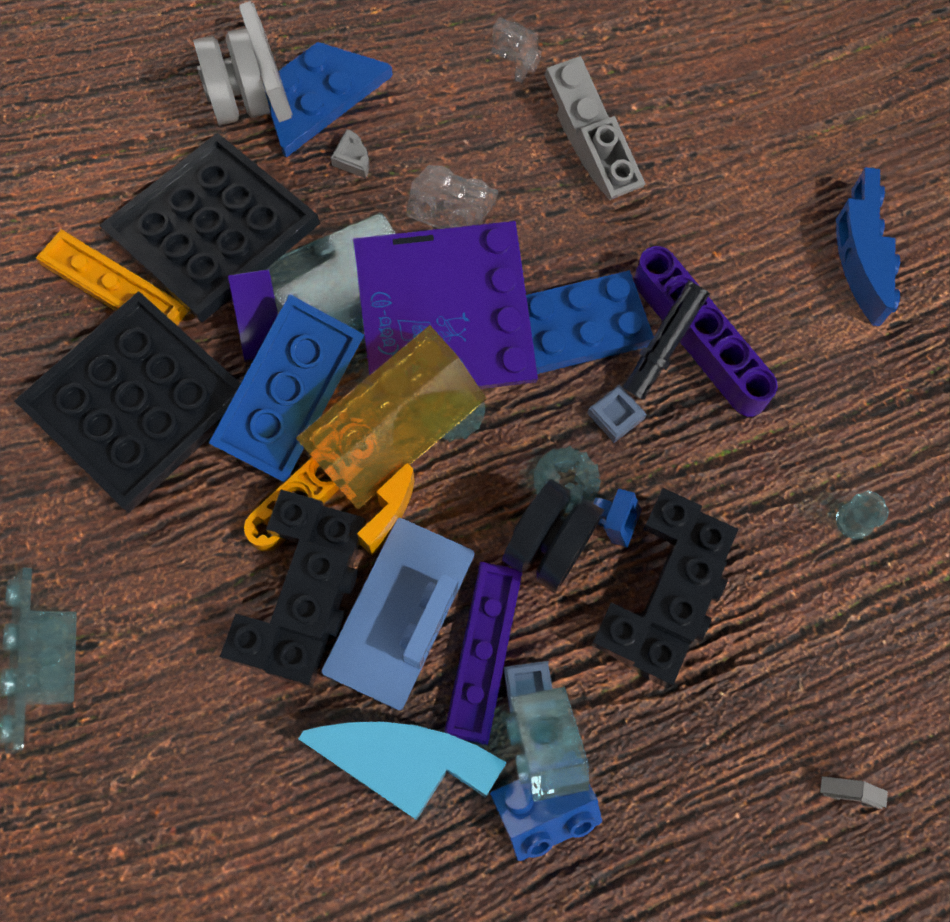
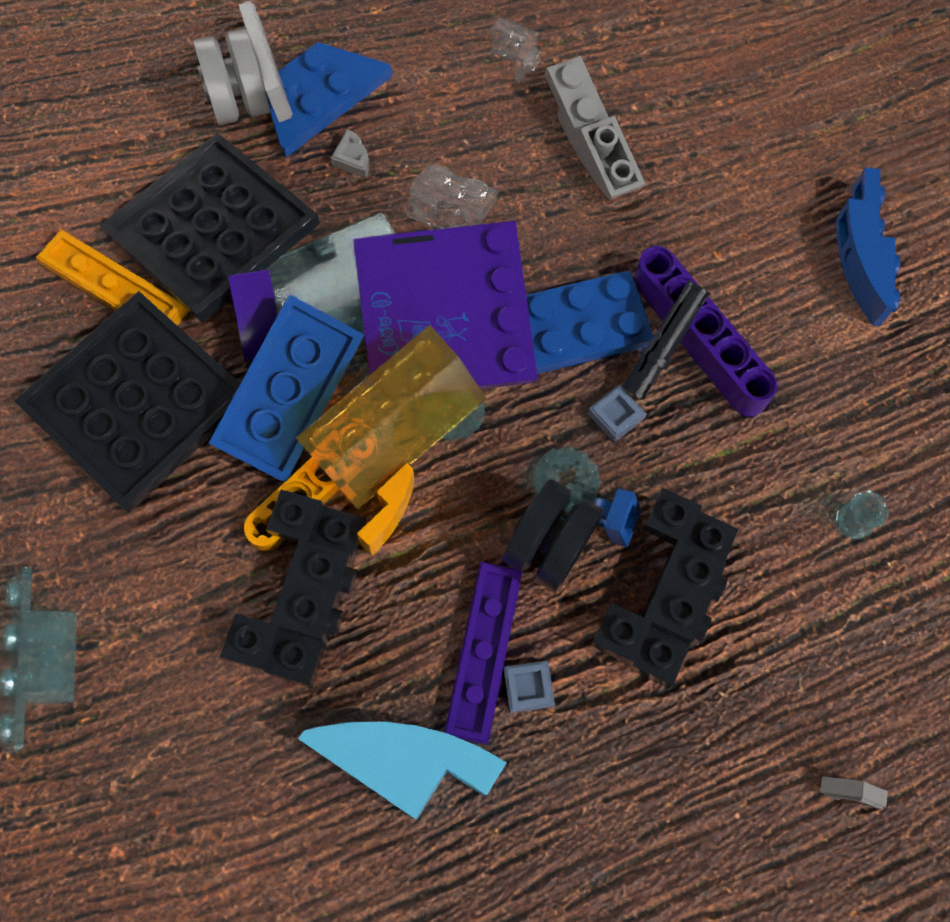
(398, 614): medium blue bracket -> none
(544, 823): blue bracket -> none
(549, 744): clear light blue brick -> none

